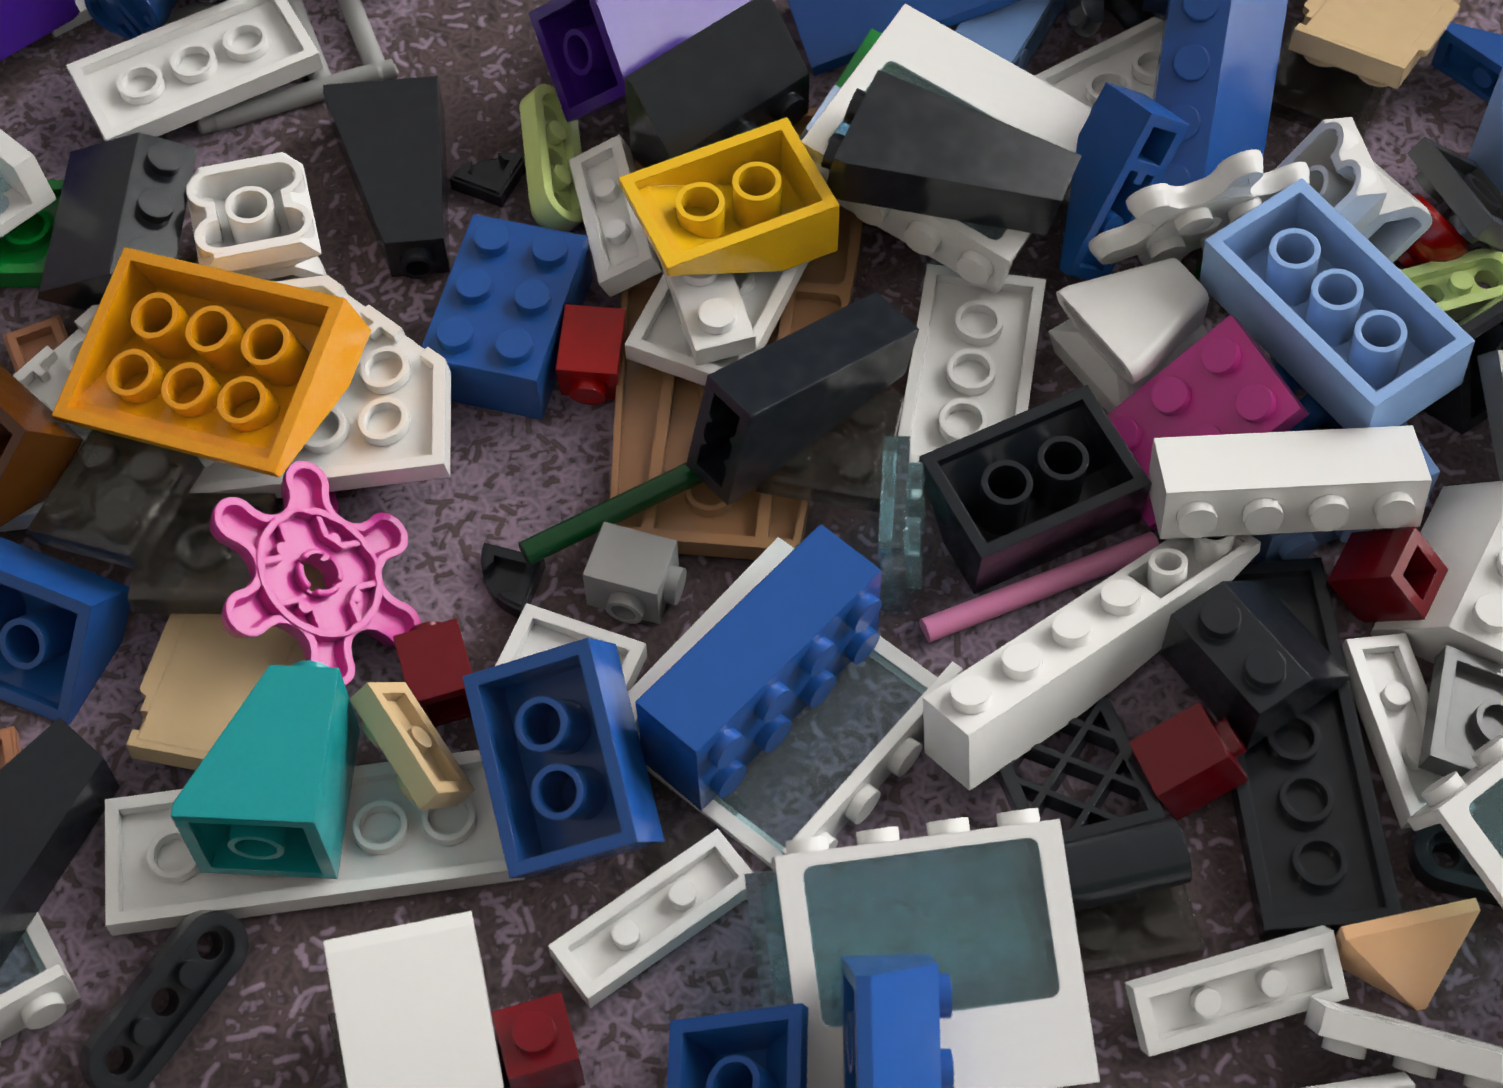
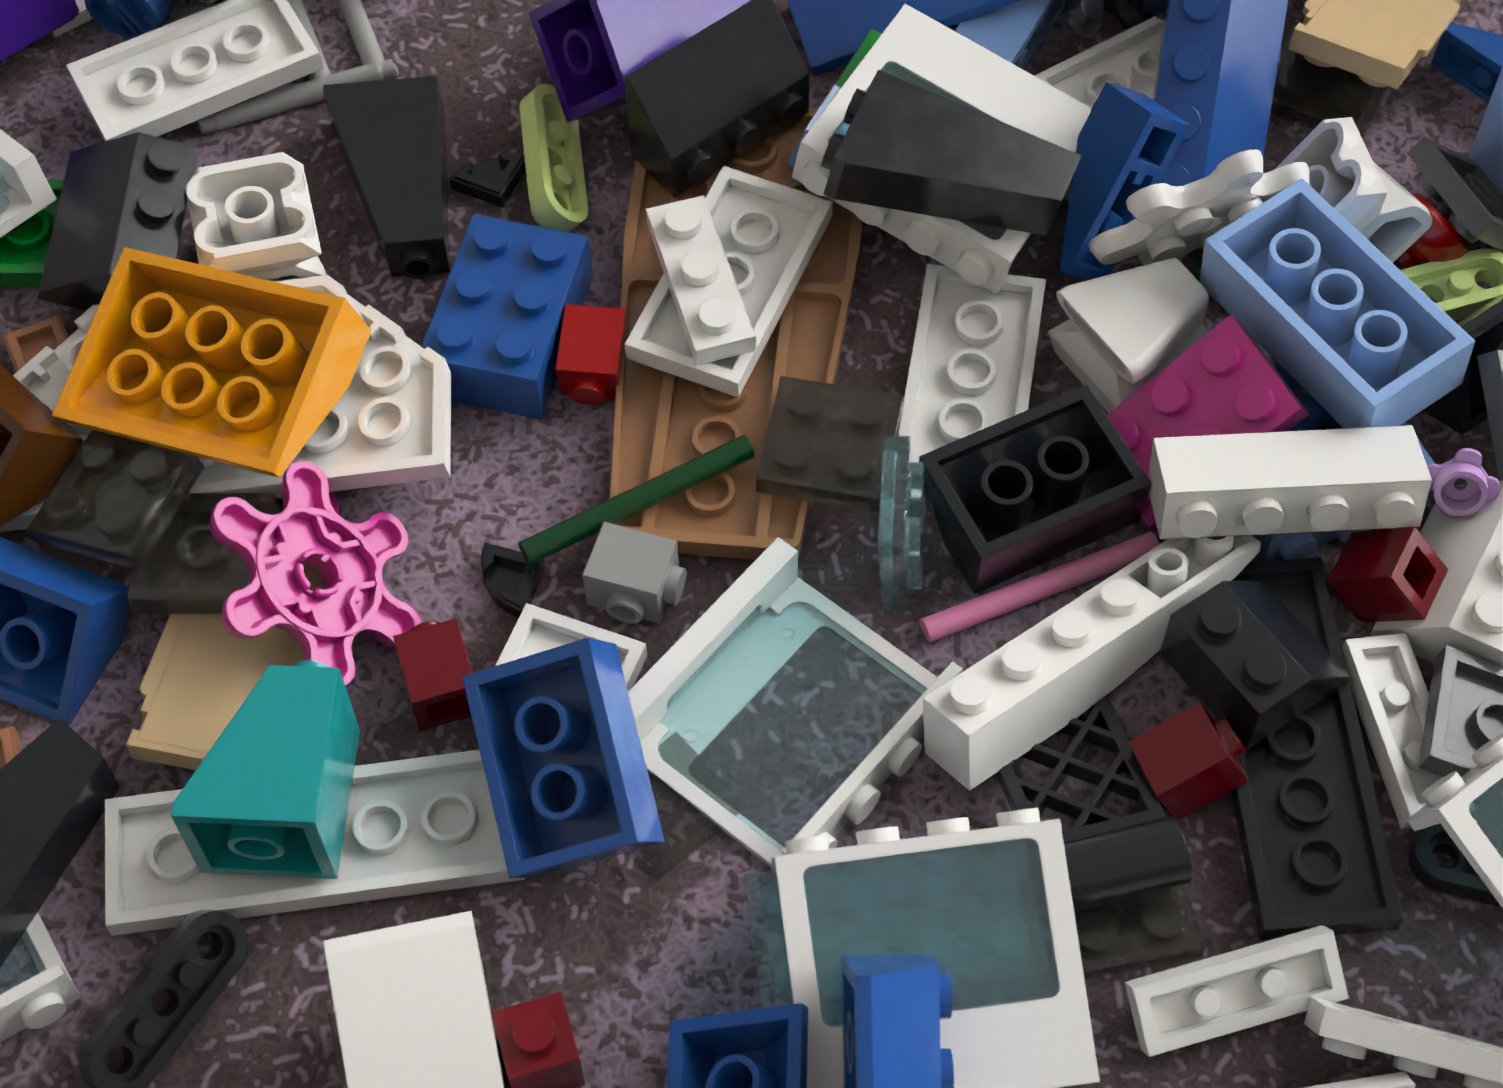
(411, 744): tan plate -> none
(614, 233): white plate -> none
(651, 918): white plate -> none
(736, 205): yellow slope -> none
(760, 668): blue brick -> none
(795, 392): black slope -> none
(1407, 951): light nougat slope -> none
(1463, 499): none -> lavender plate

